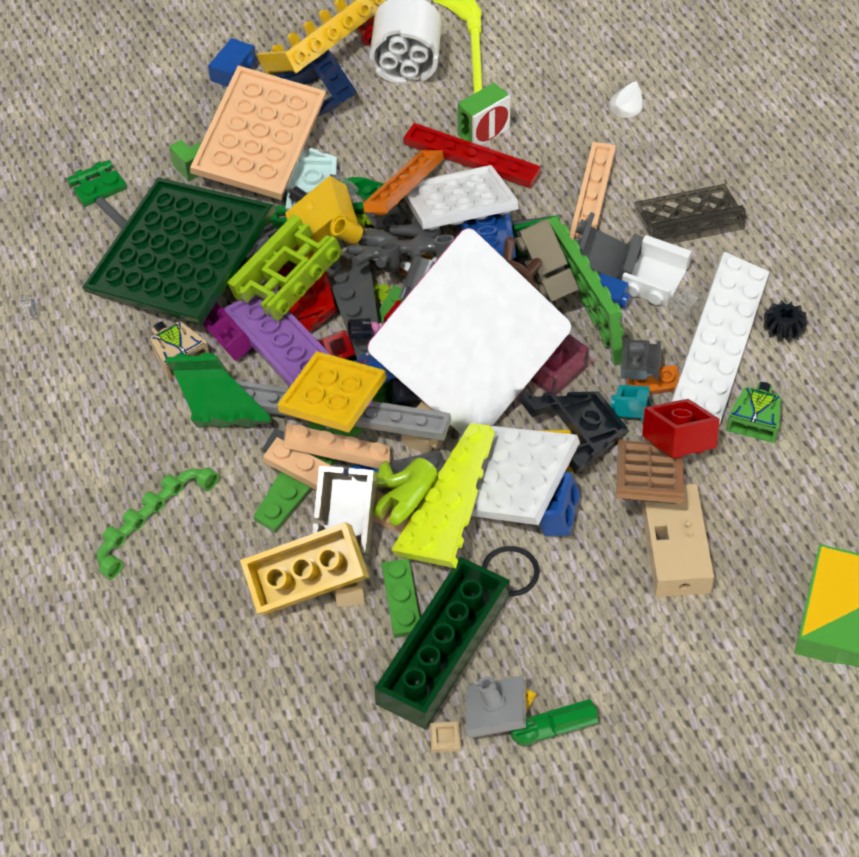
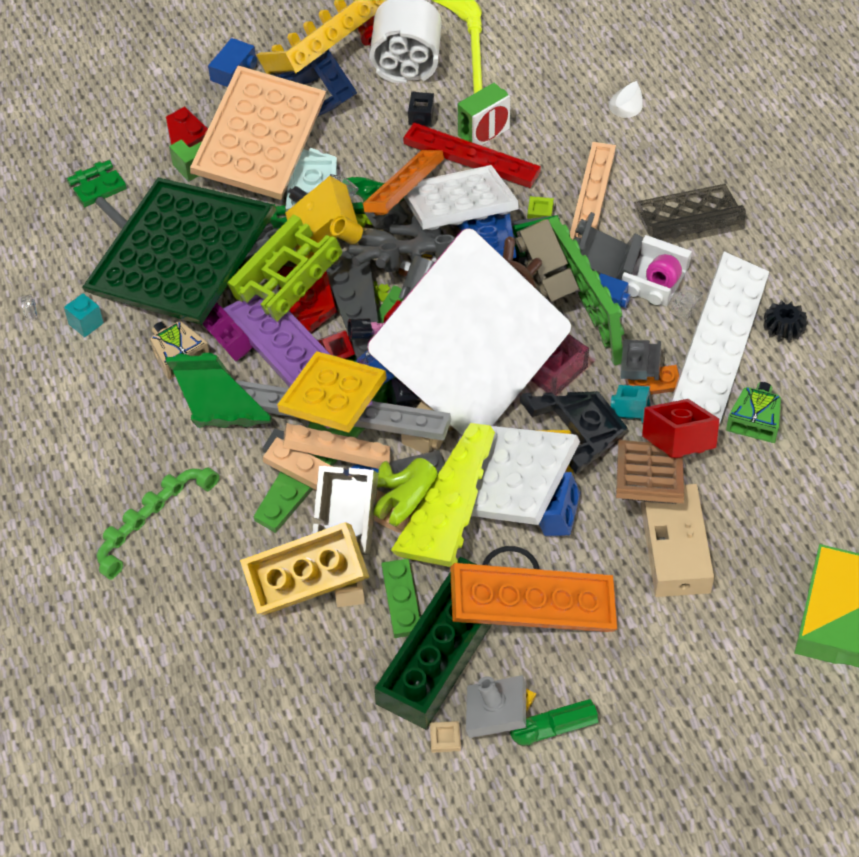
(83, 315): none -> teal brick
(185, 127): none -> red wing
(421, 114): none -> black brick
(532, 598): none -> orange plate
(540, 207): none -> lime plate
(664, 270): none -> dark pink head

